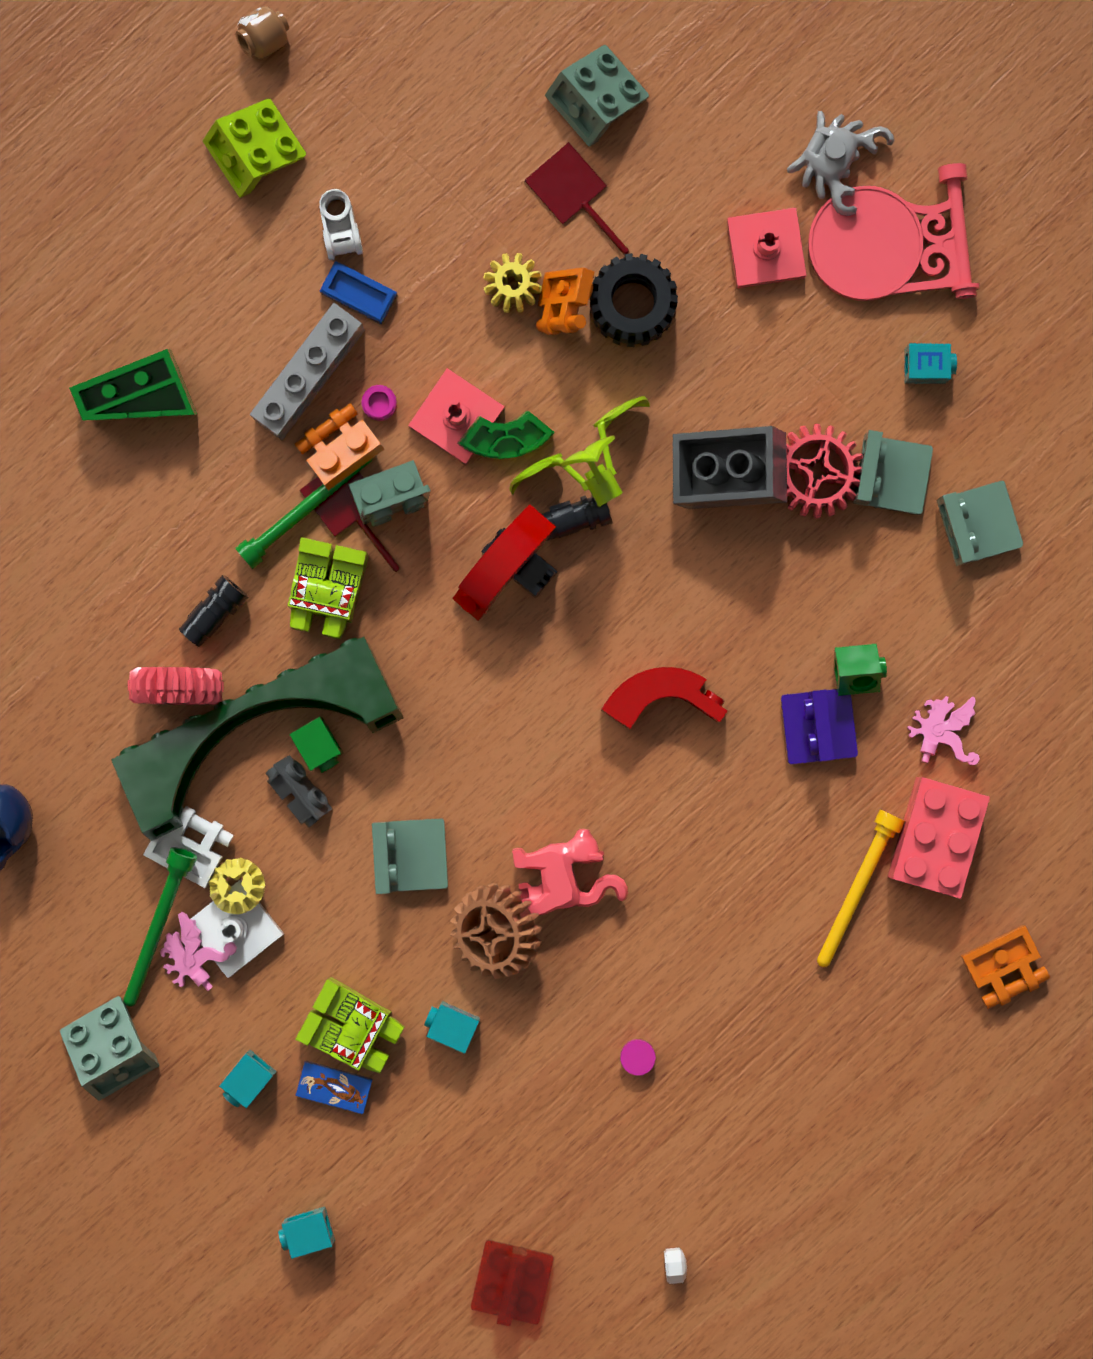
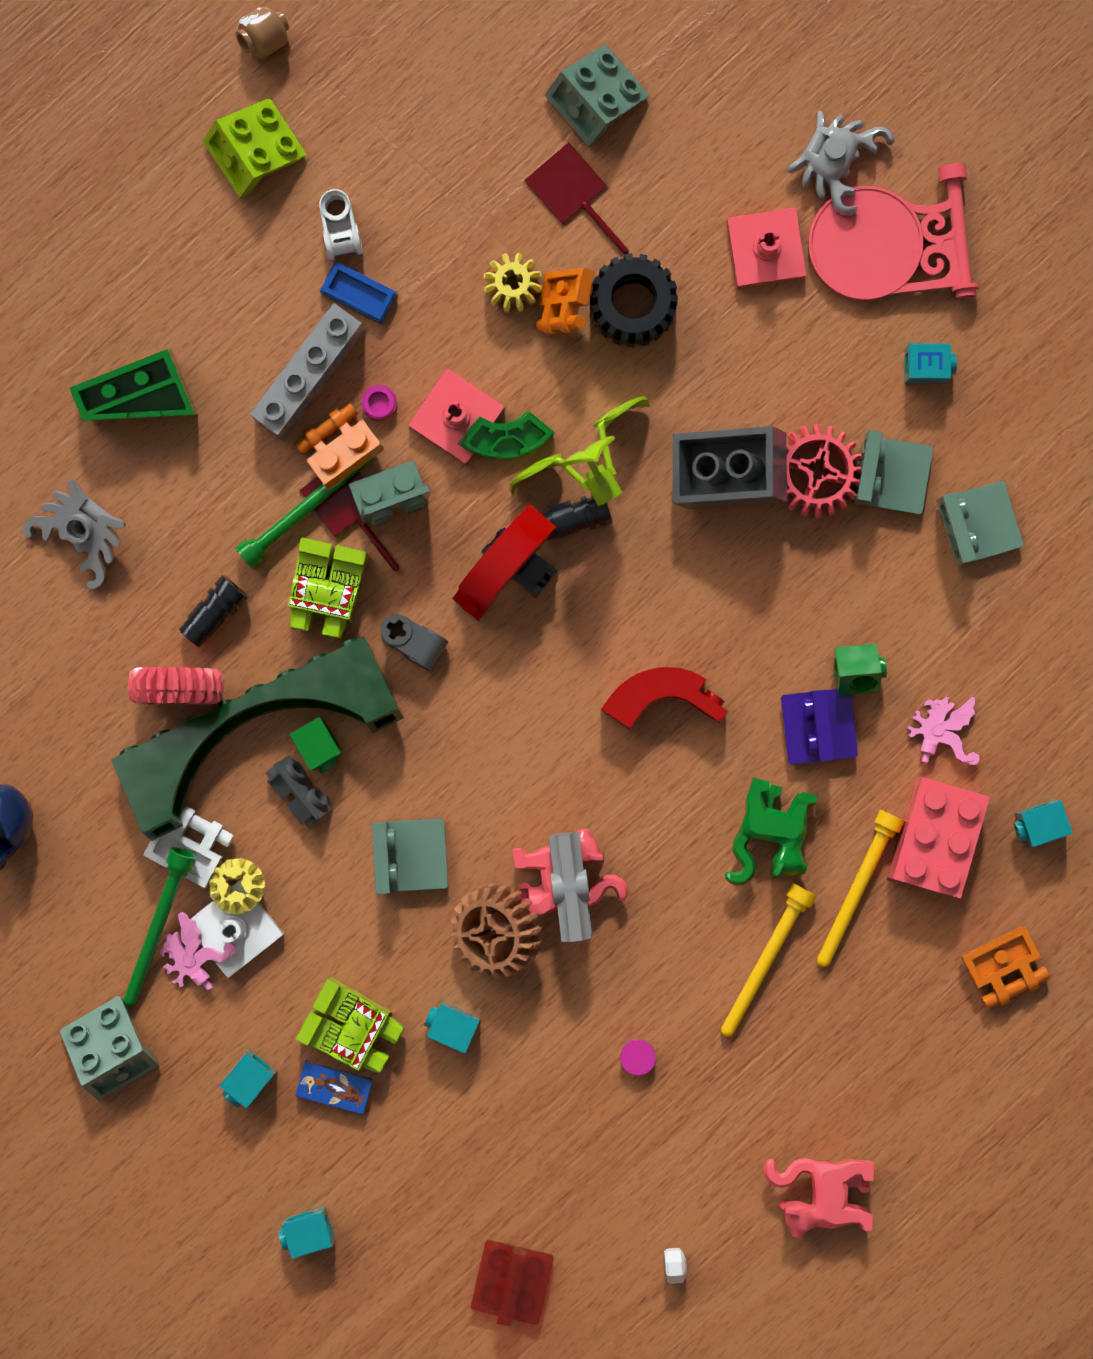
(83, 525): none -> light grey animal
(418, 644): none -> dark grey piece
(570, 887): none -> light grey piece
(773, 826): none -> green animal
(797, 902): none -> yellow piece
(830, 1193): none -> coral animal
(1042, 823): none -> teal brick

